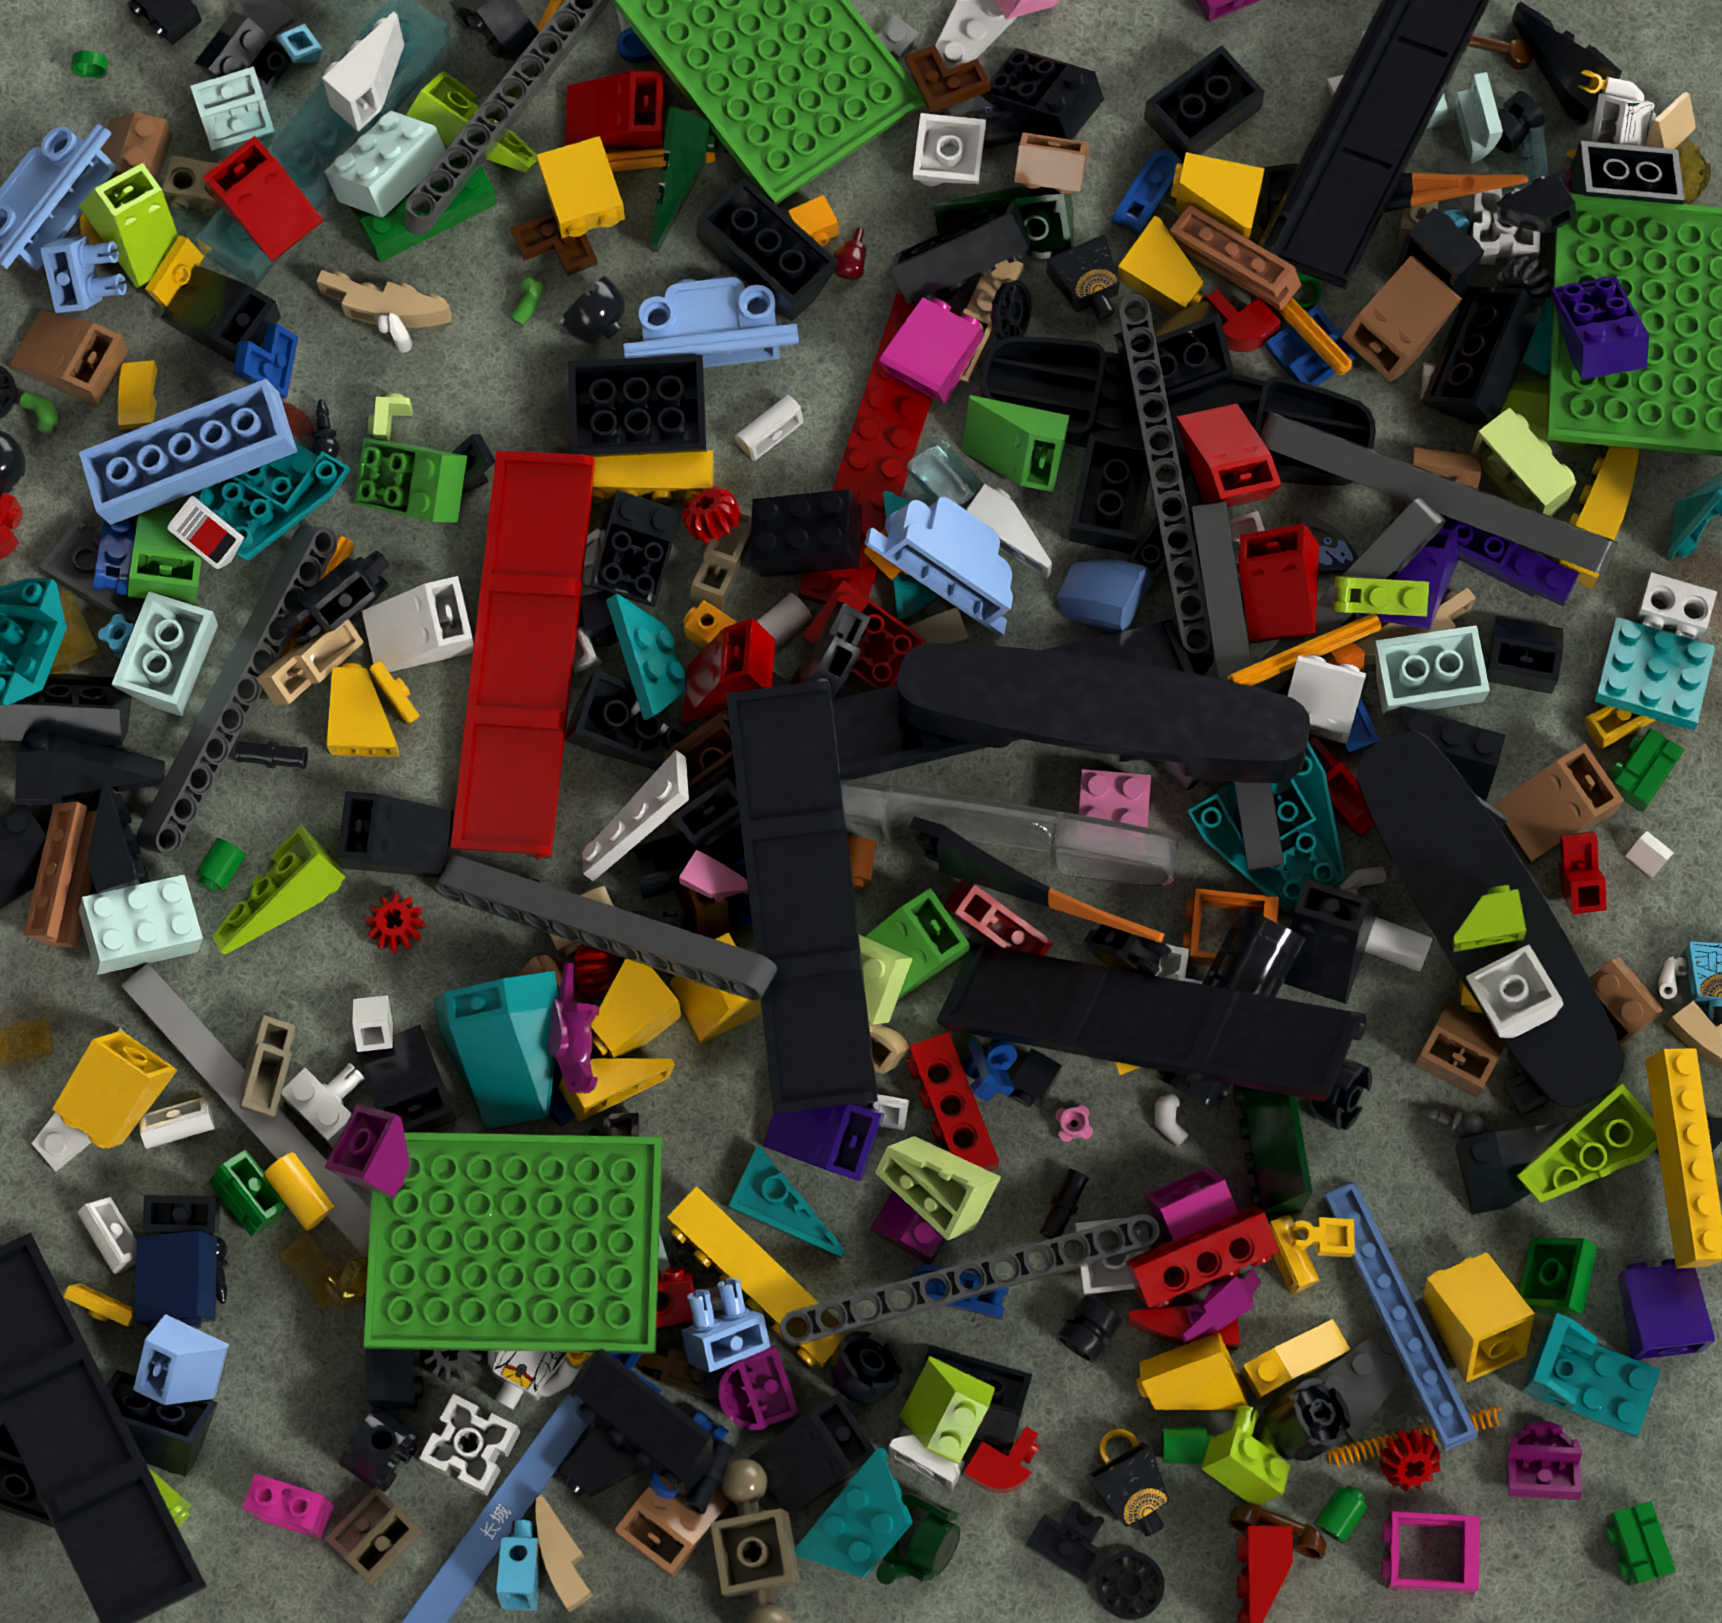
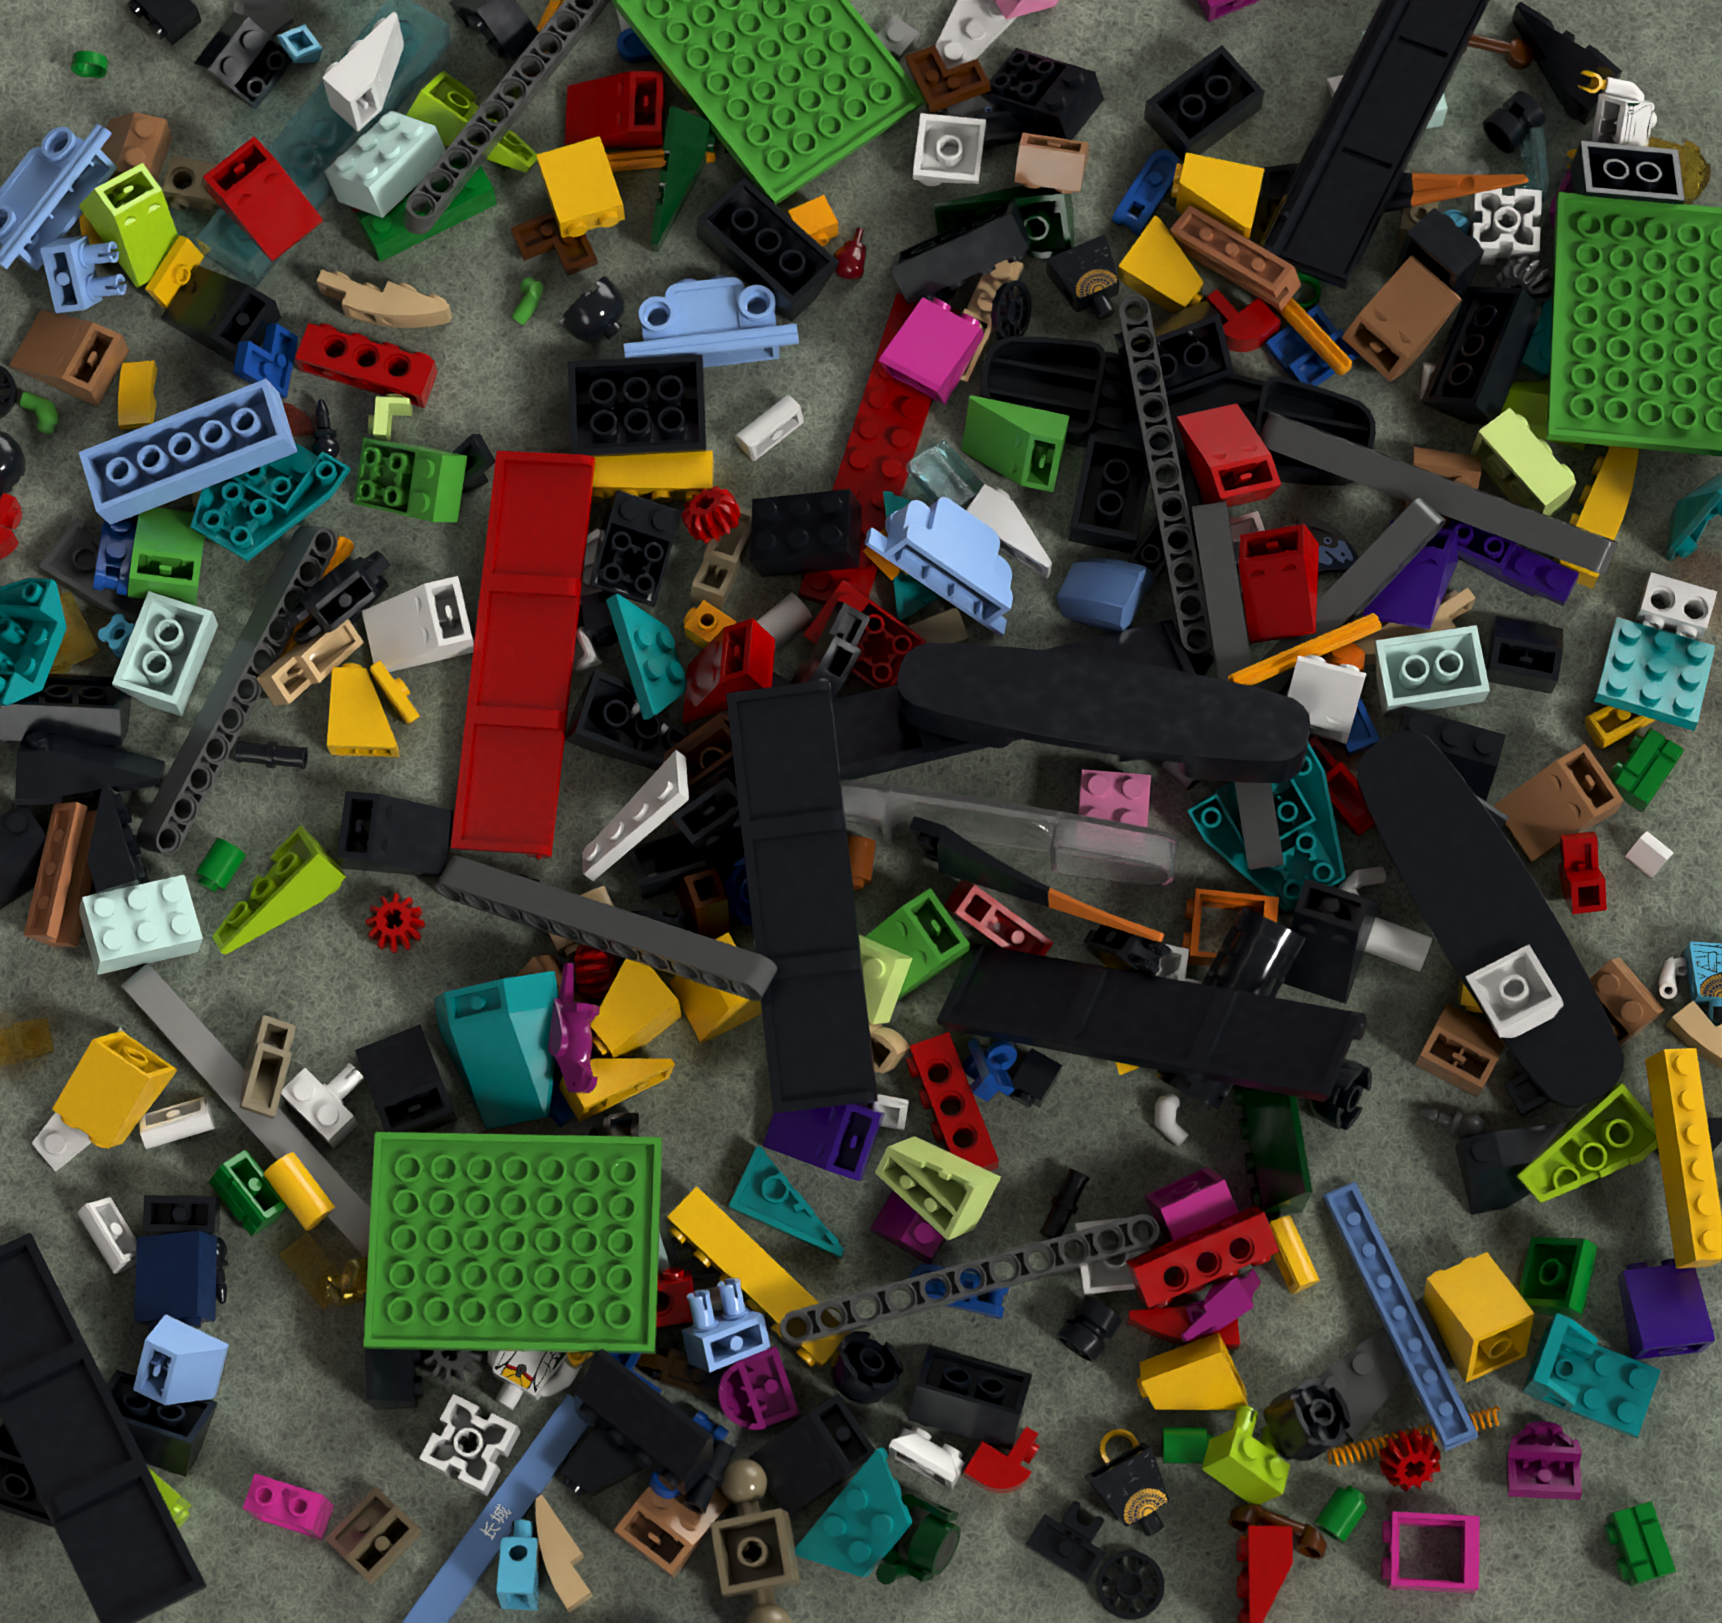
(100, 1305): yellow plate -> none
(205, 533): slope -> none
(232, 108): light aqua slope -> none
(346, 369): none -> red brick
(372, 1023): white brick -> none
(372, 1151): magenta slope -> none
(385, 1432): black brick -> none
(400, 335): white arm -> none
(712, 878): bright pink slope -> none
(946, 1409): lime slope -> none
(1077, 1114): bright pink plate -> none
(1294, 1360): yellow slope -> none
(1330, 1236): yellow plate -> none
(1381, 596): lime plate -> none
(1478, 118): light aqua slope -> none
(1493, 921): lime slope -> none
(1539, 206): black slope -> none
(1601, 328): dark purple slope -> none
(1672, 124): tan slope -> none

